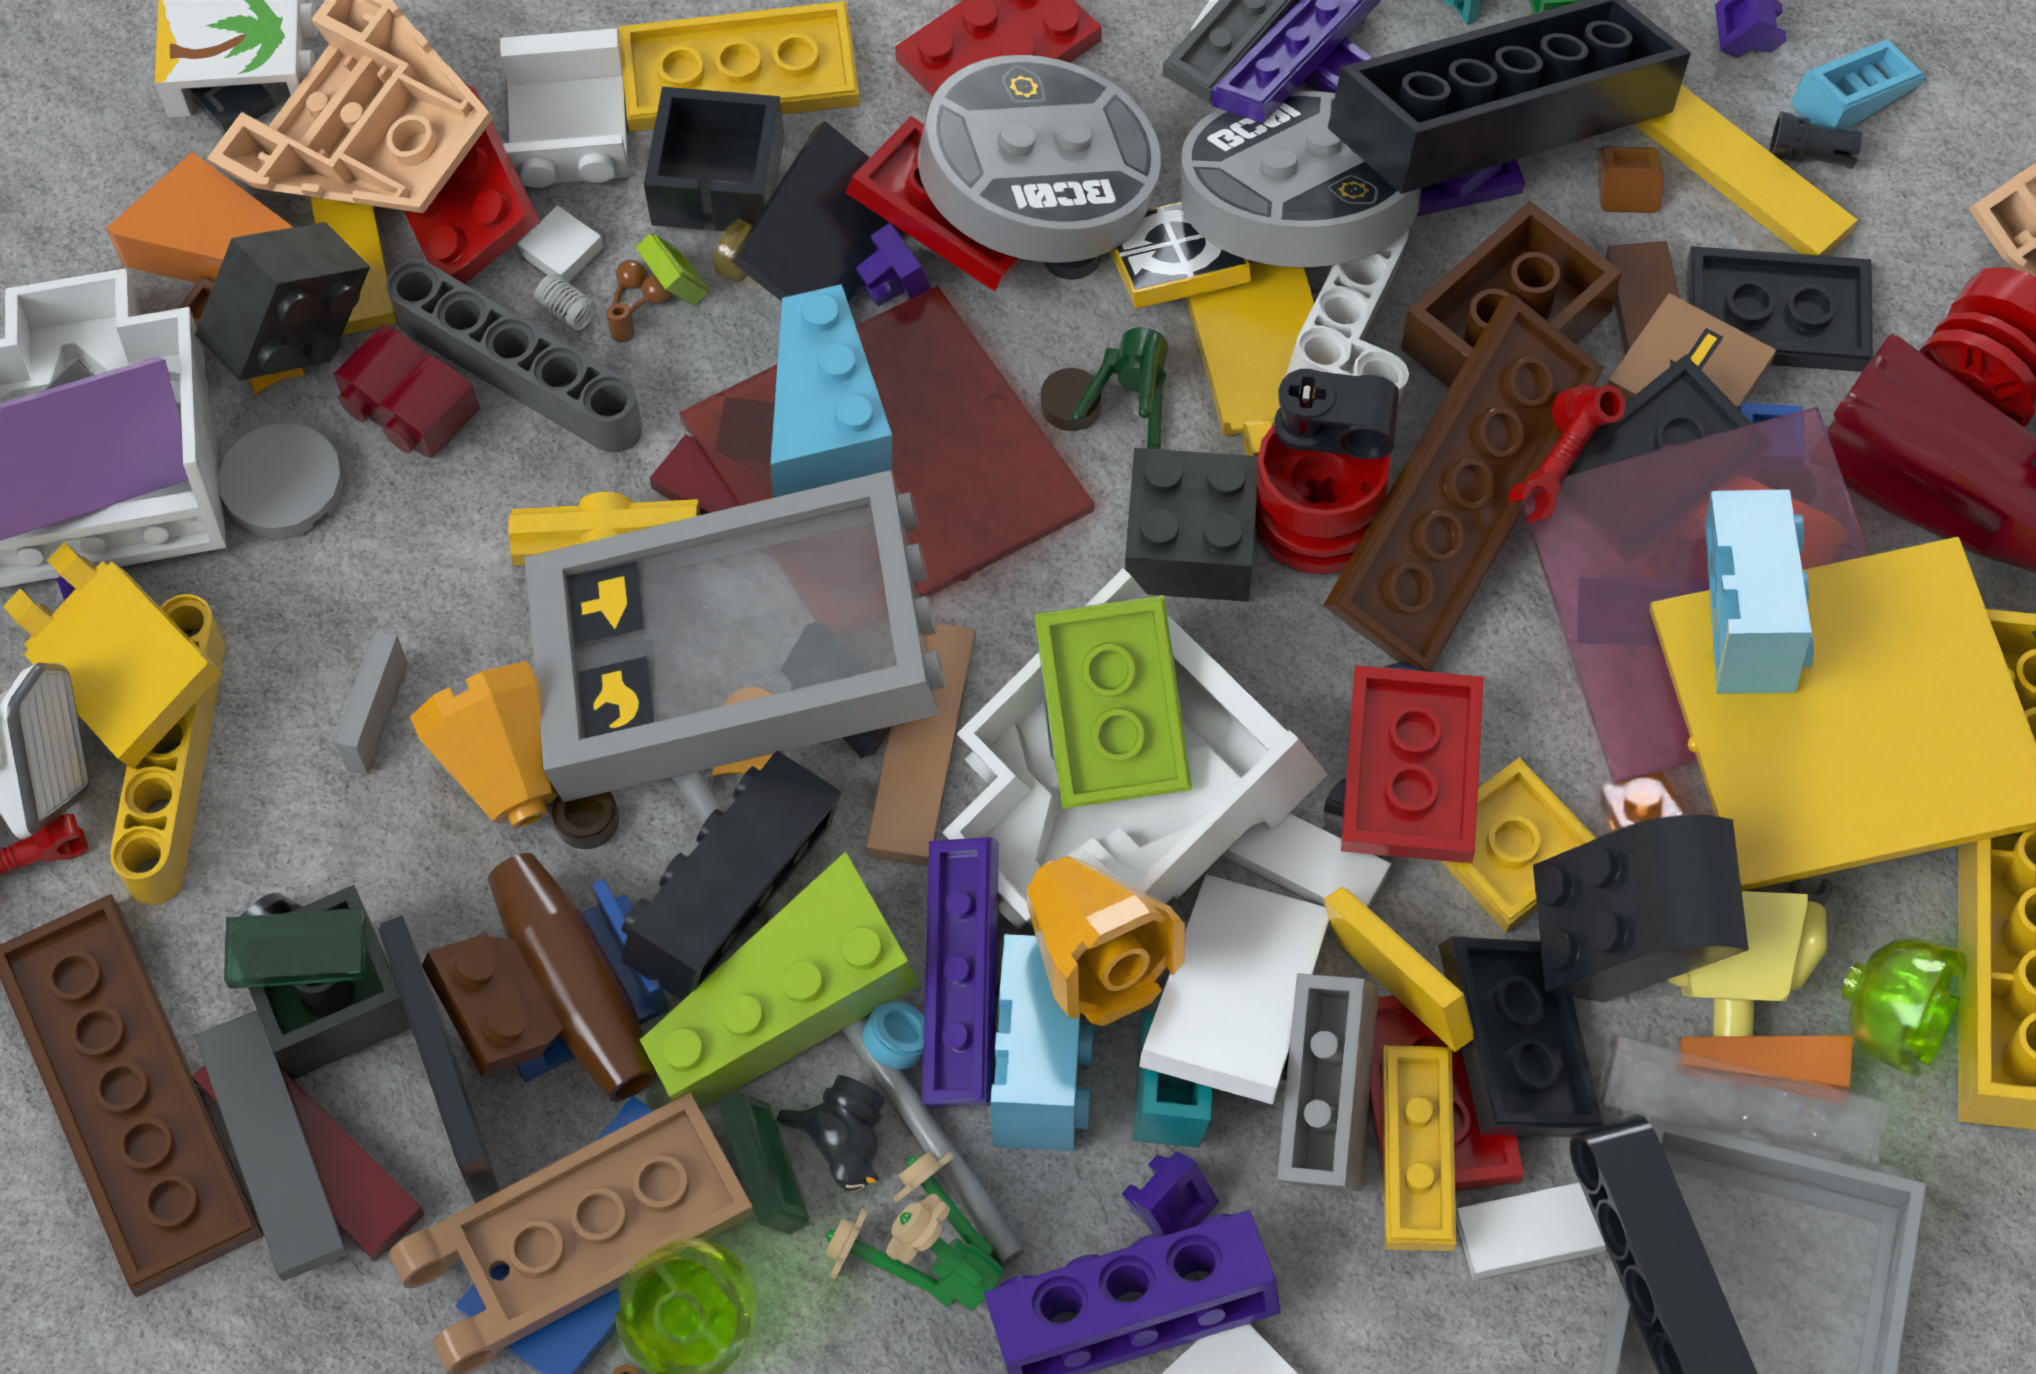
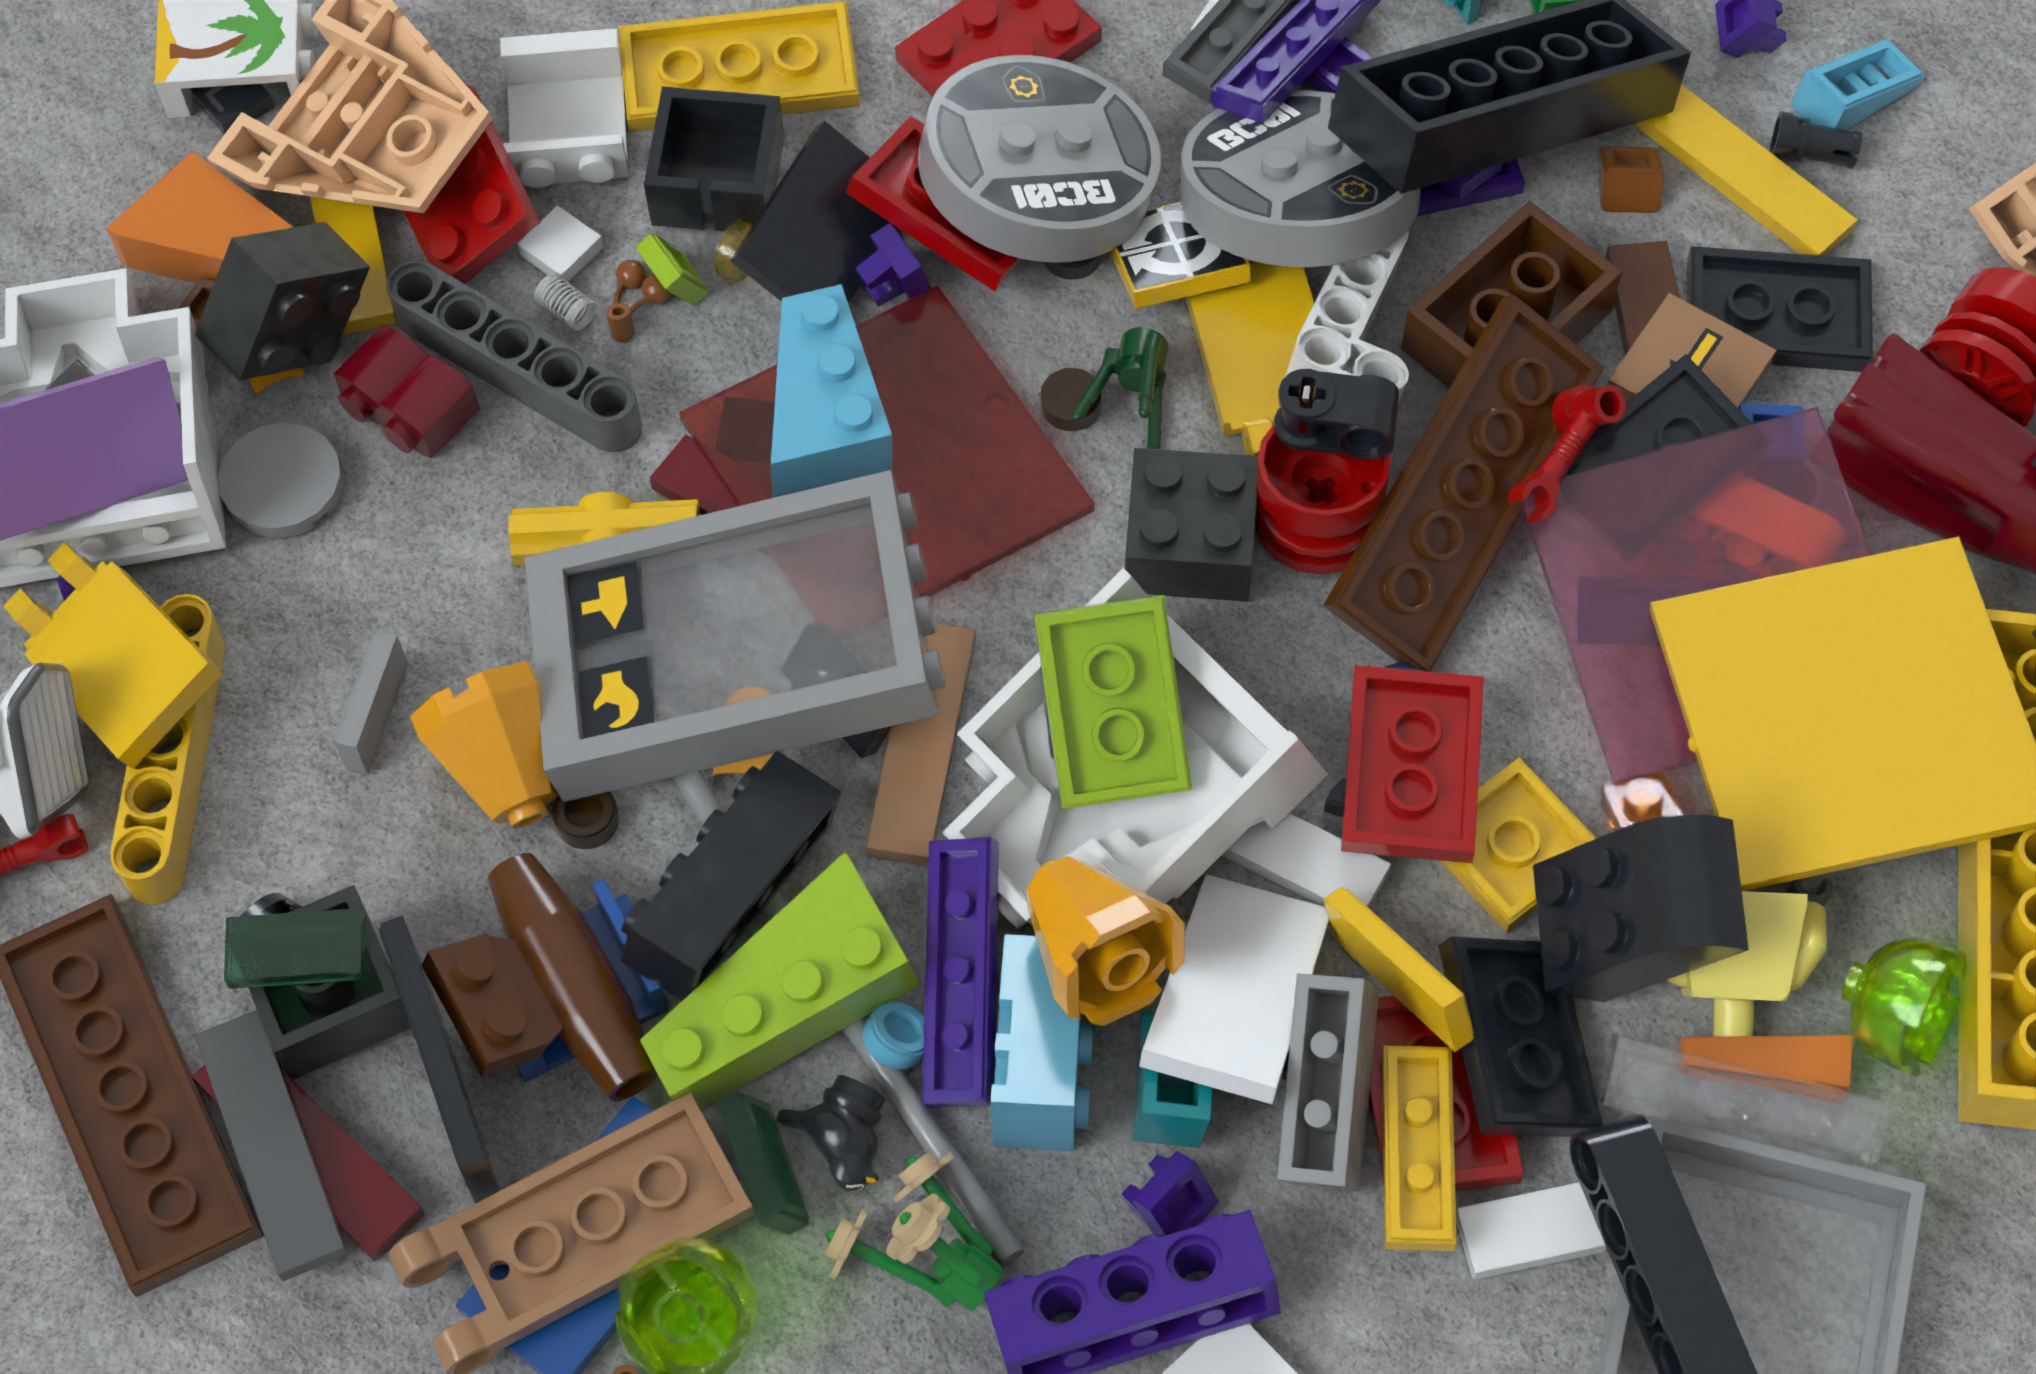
(1757, 592): wedge -> none

